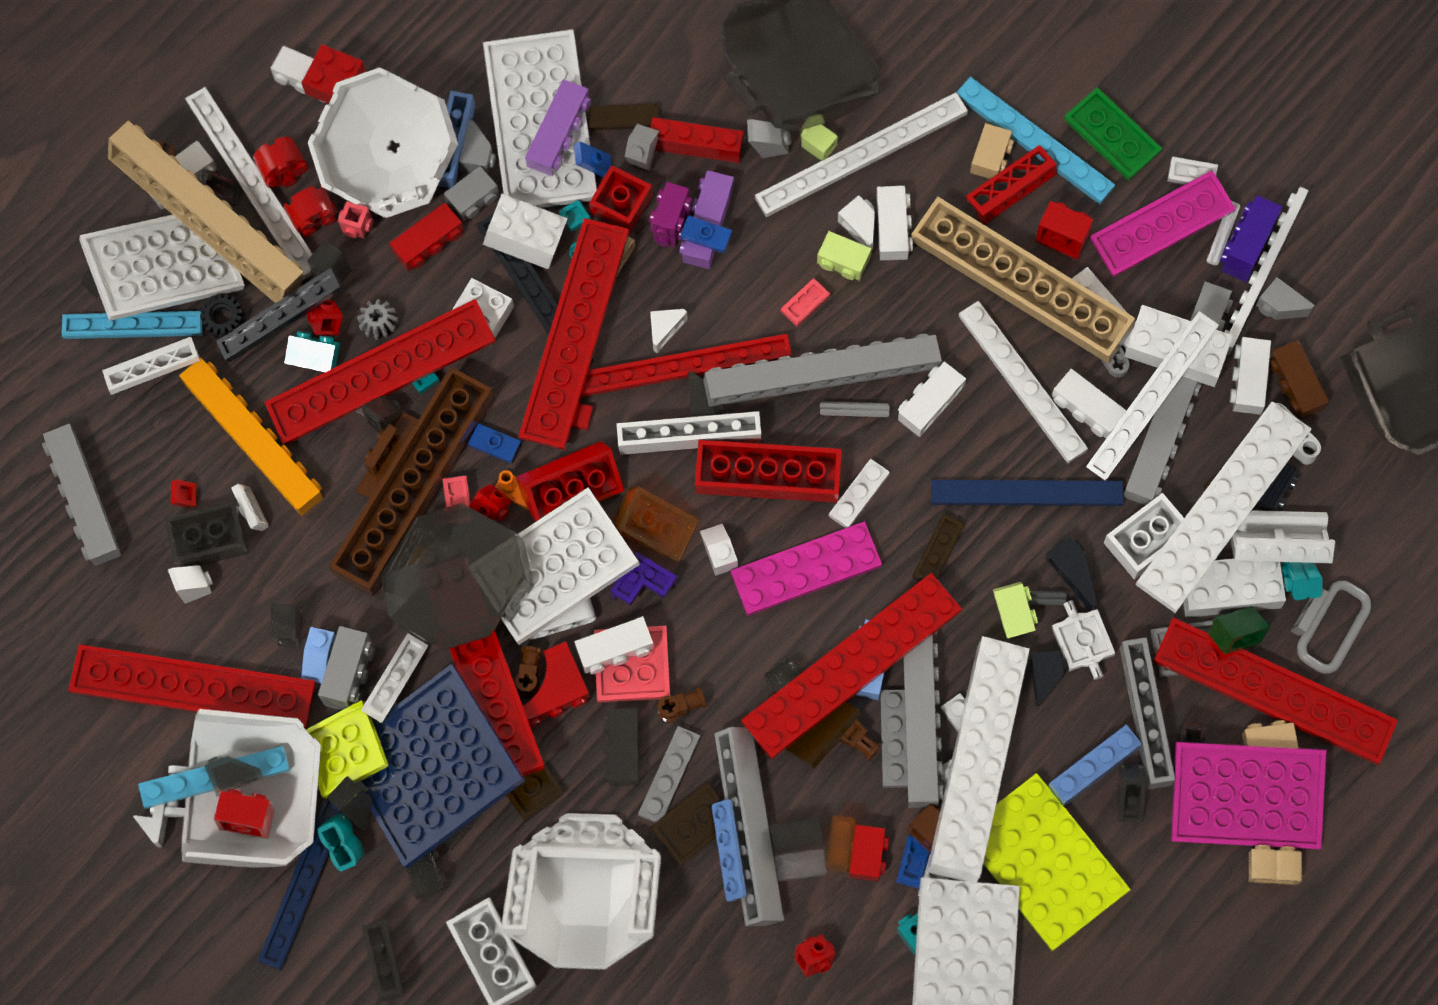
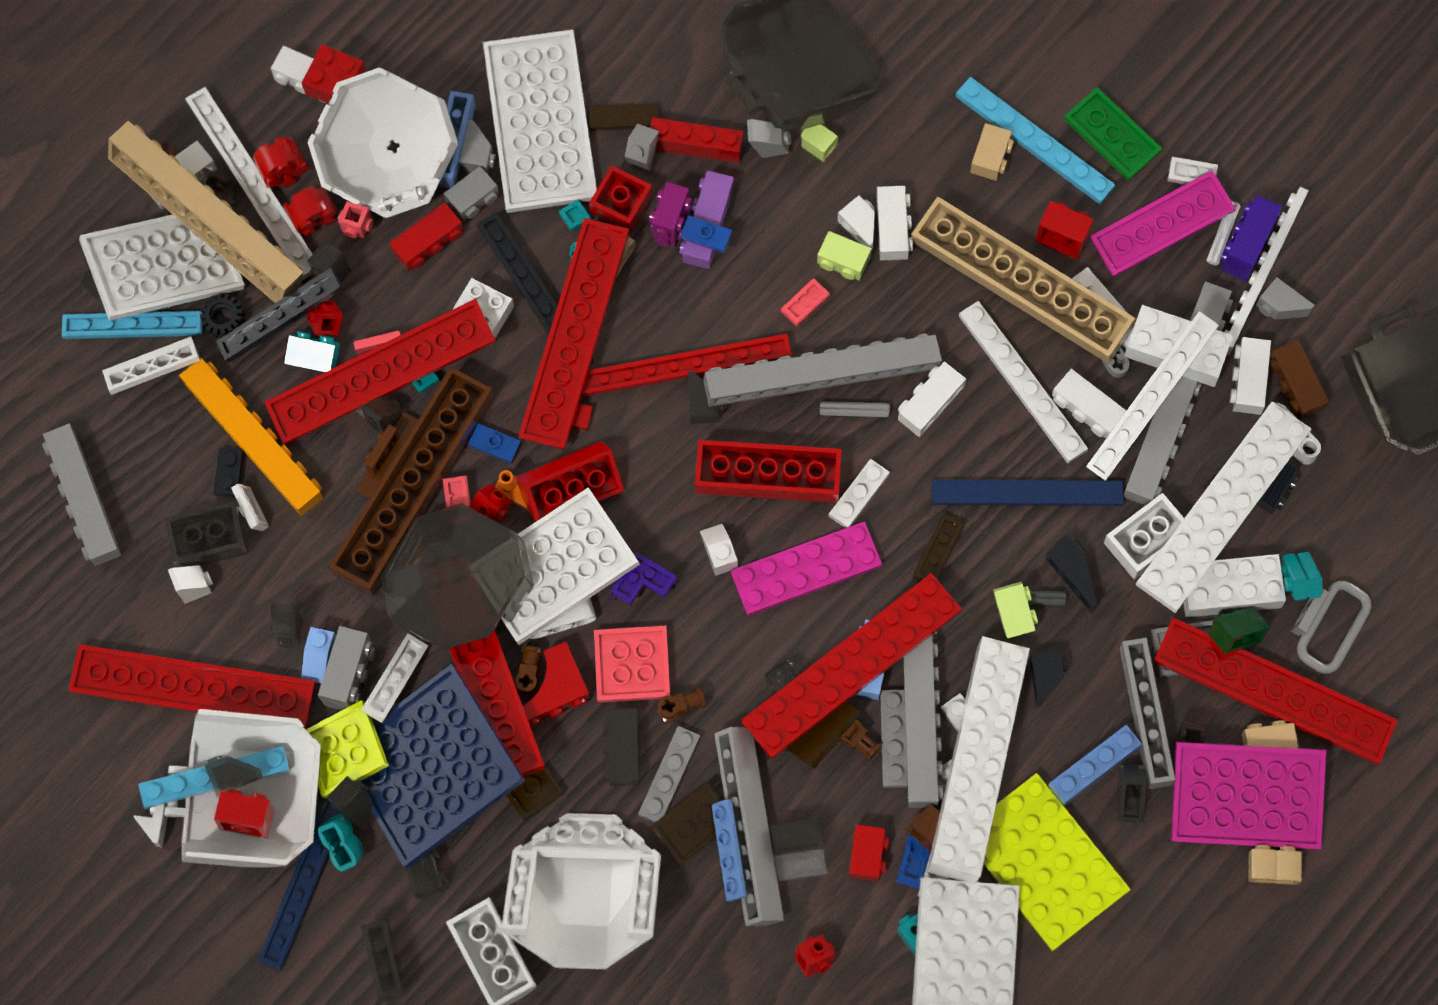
(183, 494): red plate -> none
(228, 471): none -> black plate
(367, 344): none -> coral plate
(370, 315): light grey gear -> none
(524, 231): white brick -> none
(557, 128): medium lavender brick -> none
(592, 158): blue plate -> none
(614, 646): white brick -> none
(654, 523): clear orange slope -> none
(665, 326): white slope -> none
(685, 432): white brick -> none
(840, 843): clear orange brick -> none
(860, 154): white plate -> none
(1014, 193): red fence -> none
(1083, 640): white plate -> none
(1283, 537): white window -> none

